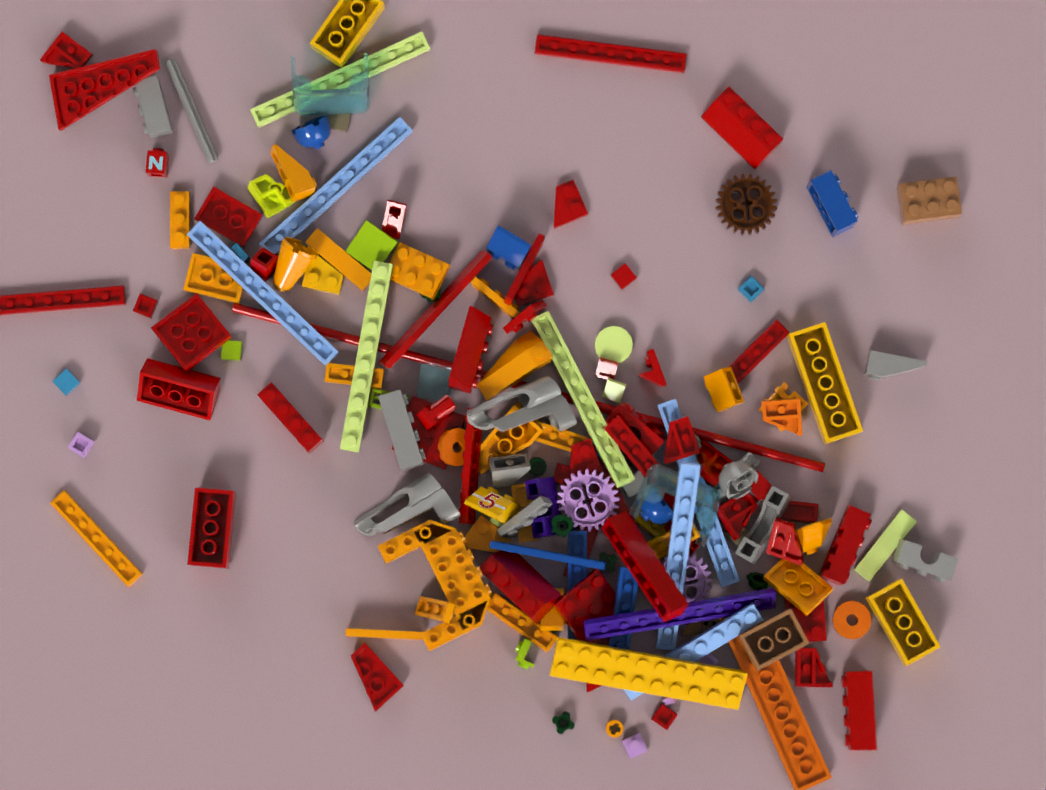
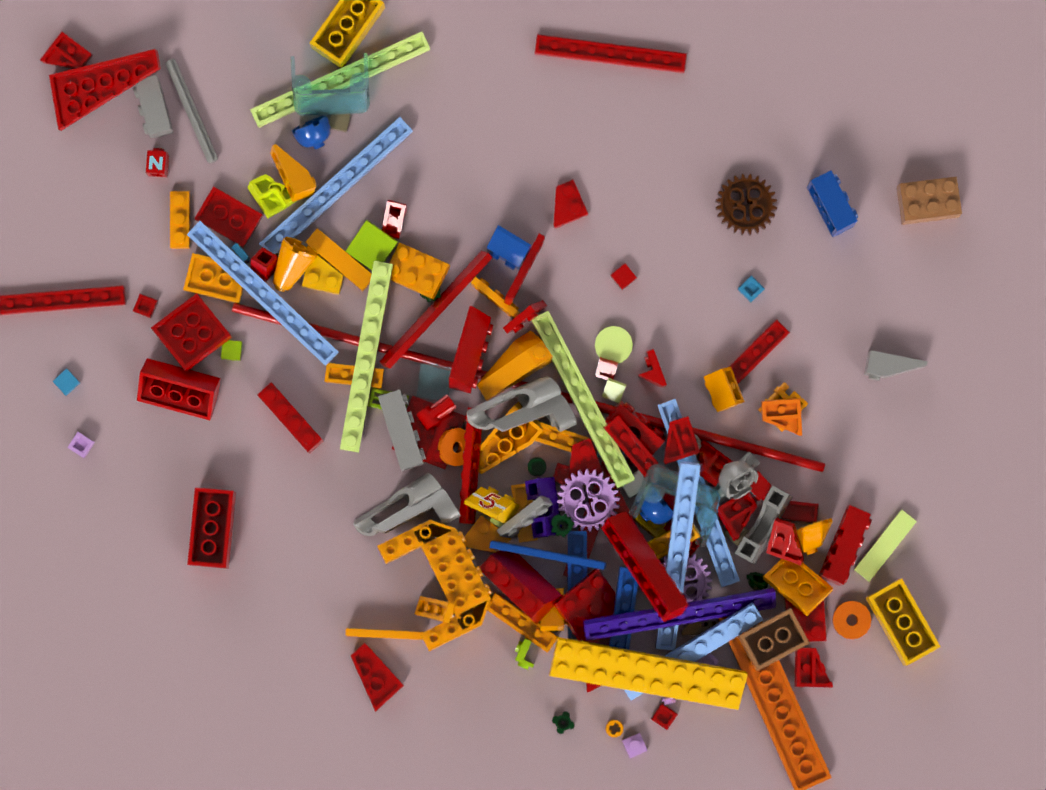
(96, 538): light orange tile -> none
(508, 469): light grey slope -> none
(535, 286): red wing -> none
(611, 558): dark green plate -> none
(742, 127): red slope -> none
(824, 383): yellow brick -> none
(859, 710): red slope -> none
(908, 555): light grey arch -> none

